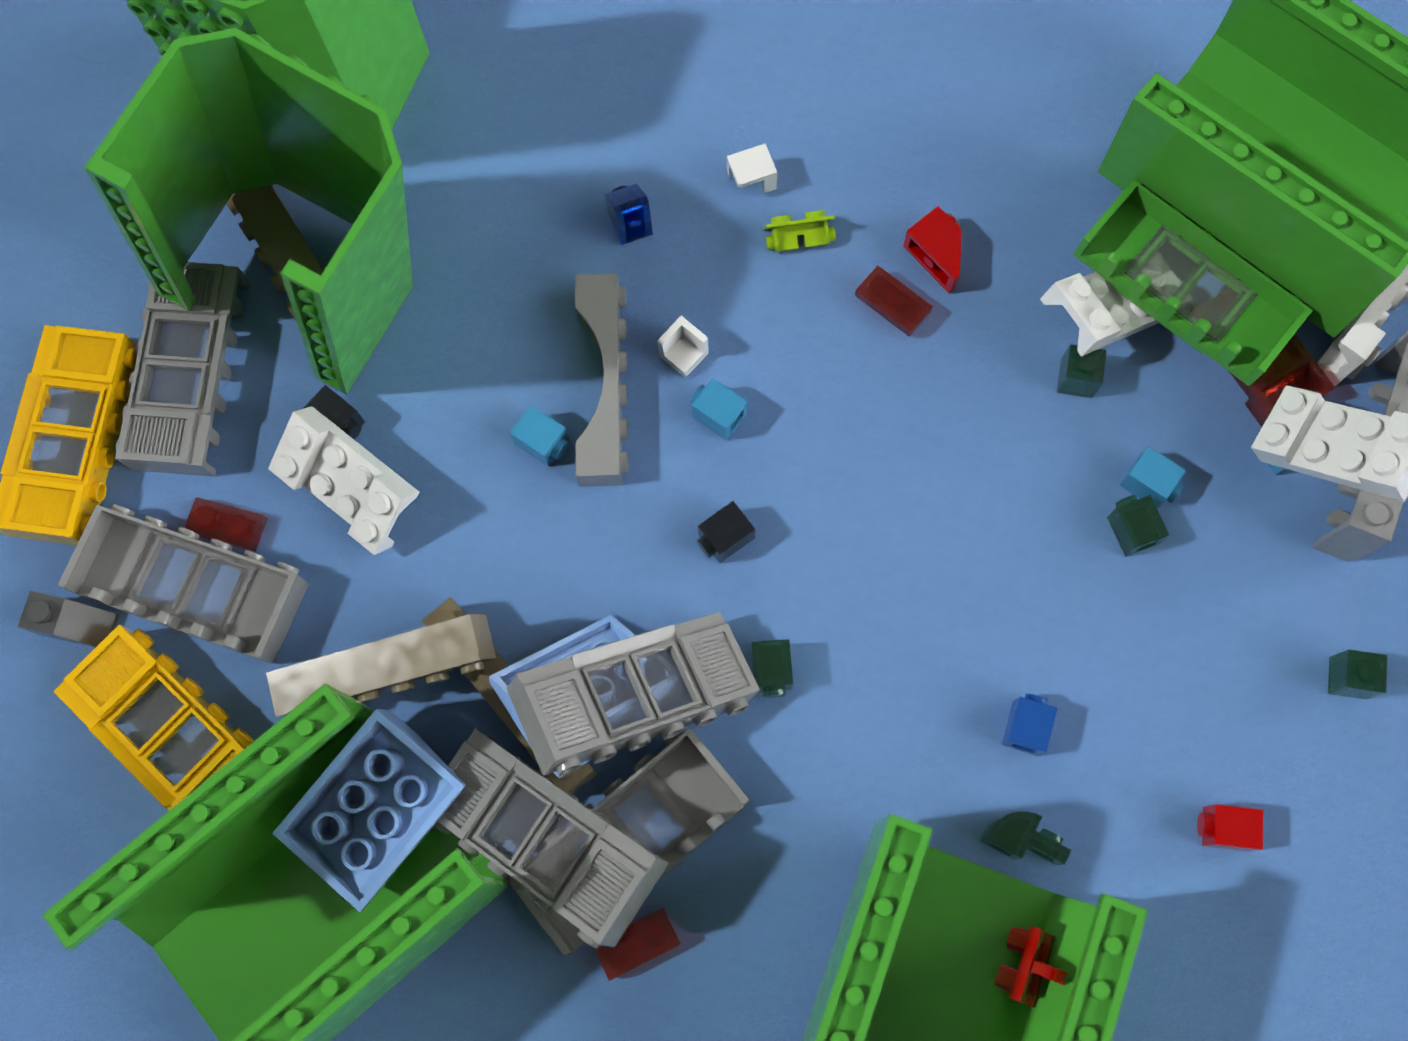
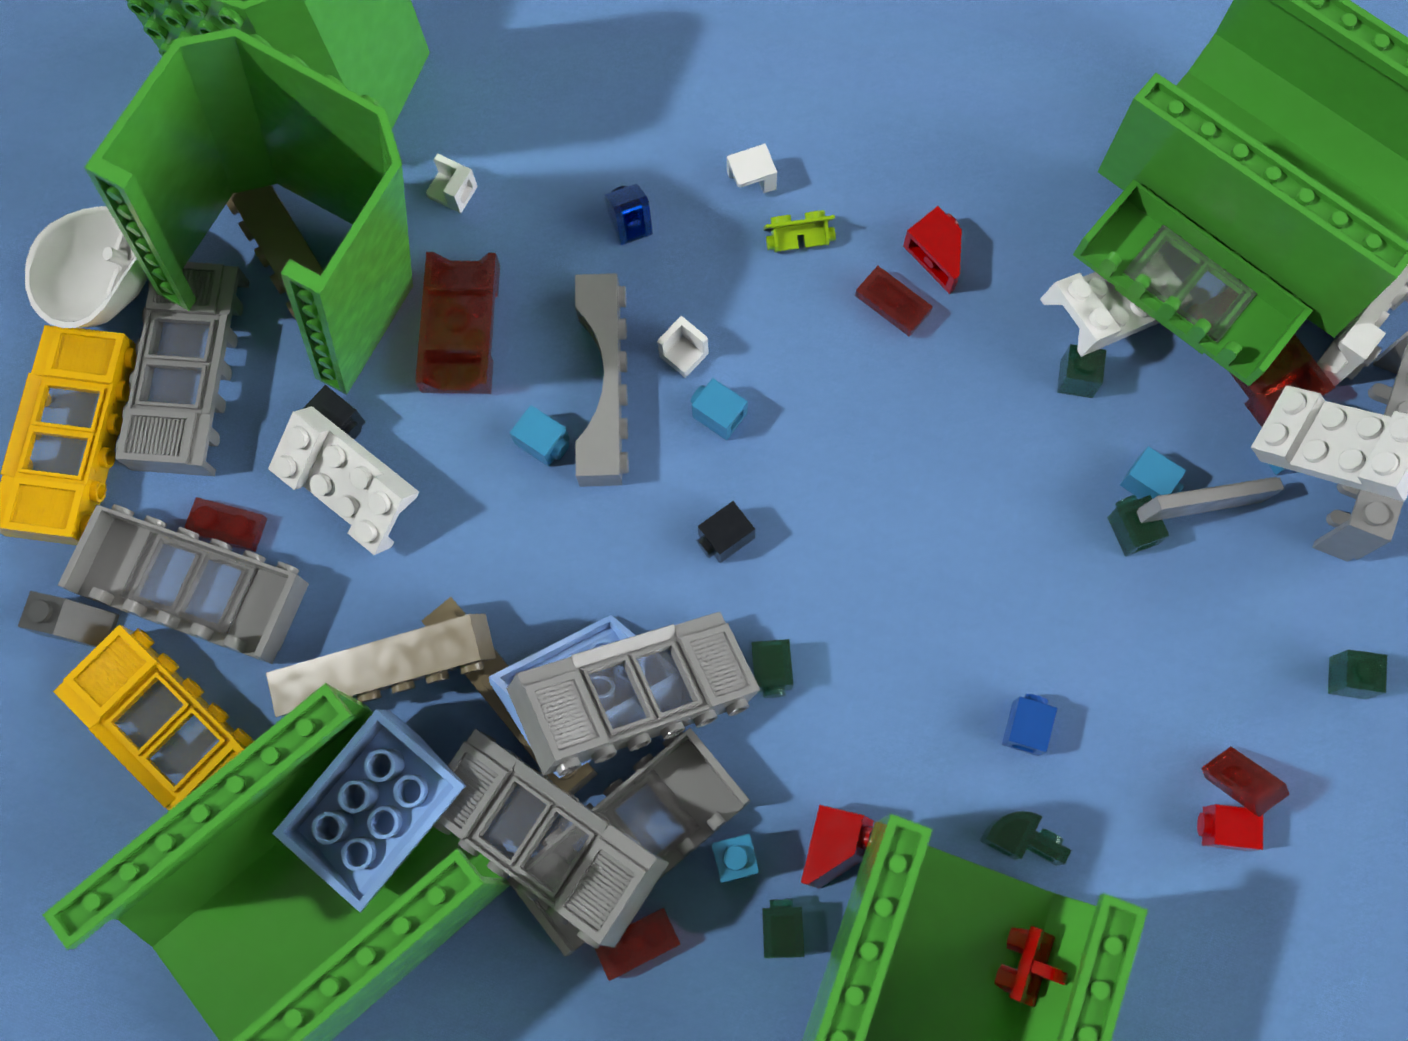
(82, 270): none -> white piece
(452, 184): none -> white panel
(457, 325): none -> clear red piece
(735, 858): none -> dark azure brick
(782, 930): none -> clear green brick
(835, 845): none -> red slope
(1209, 499): none -> light grey tile
(1245, 781): none -> clear red plate

